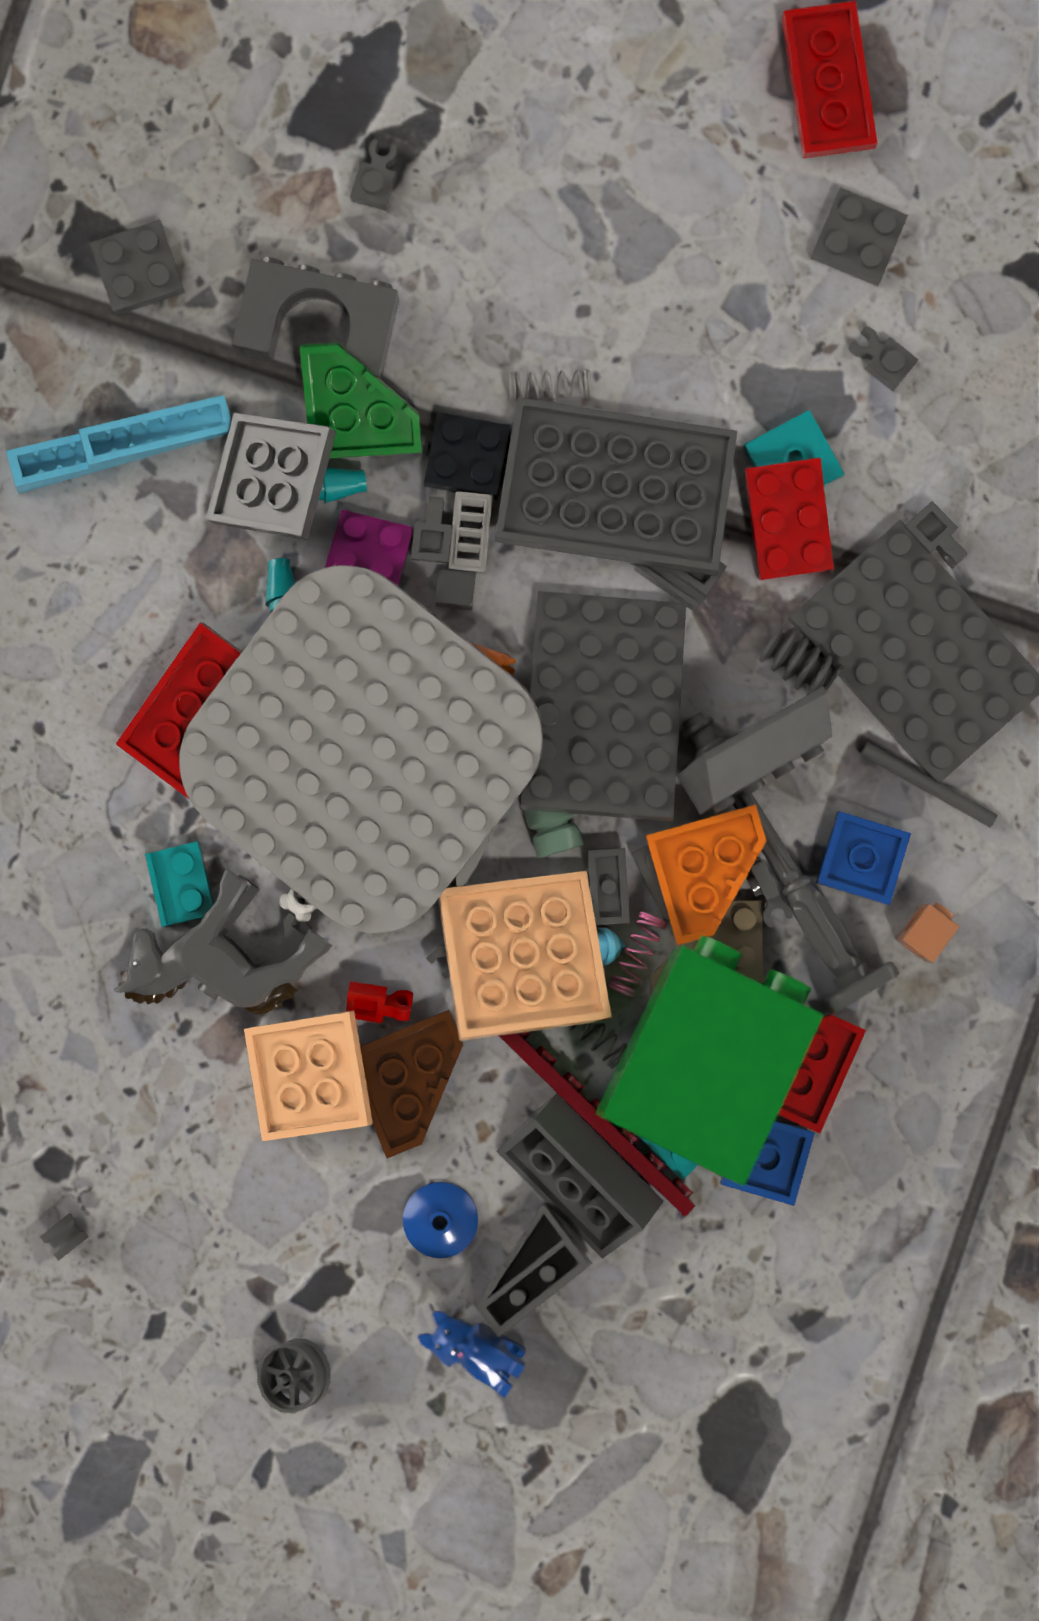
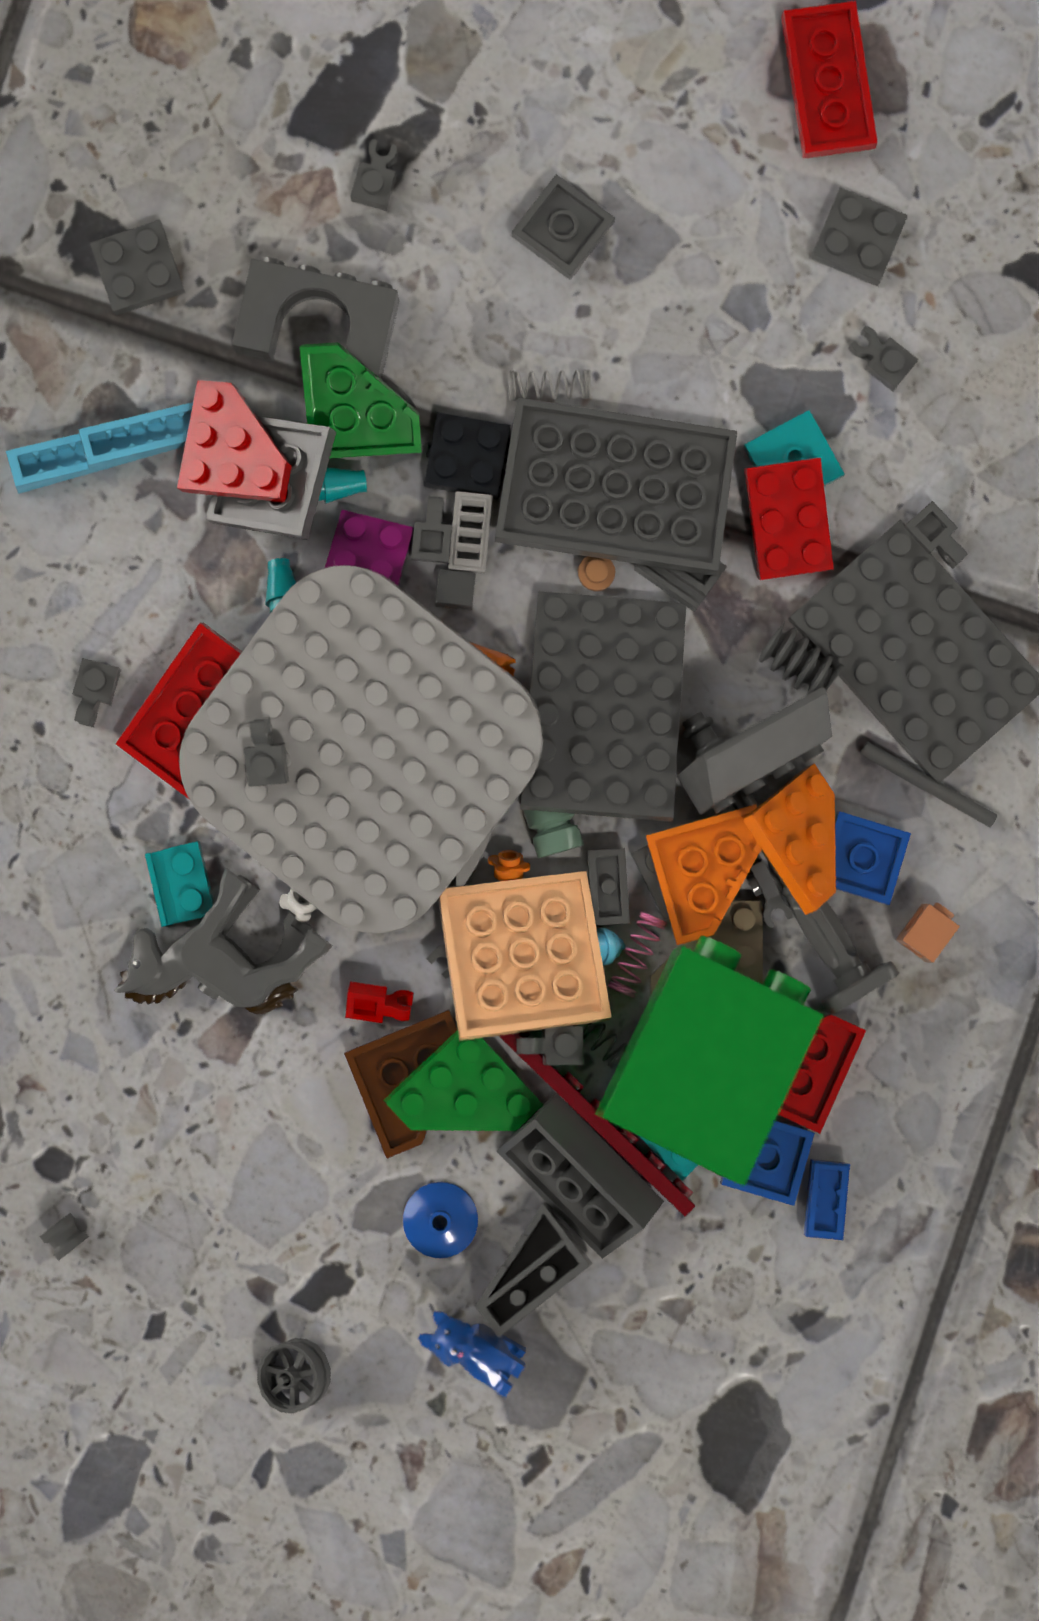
(95, 685): none -> dark grey plate
(230, 449): none -> plate
(265, 761): none -> dark grey plate
(308, 1076): light nougat plate -> none
(463, 1090): none -> green plate
(508, 865): none -> orange plate
(558, 1045): none -> dark grey plate
(563, 227): none -> dark grey plate
(596, 573): none -> medium nougat plate
(799, 836): none -> orange plate
(826, 1199): none -> blue plate

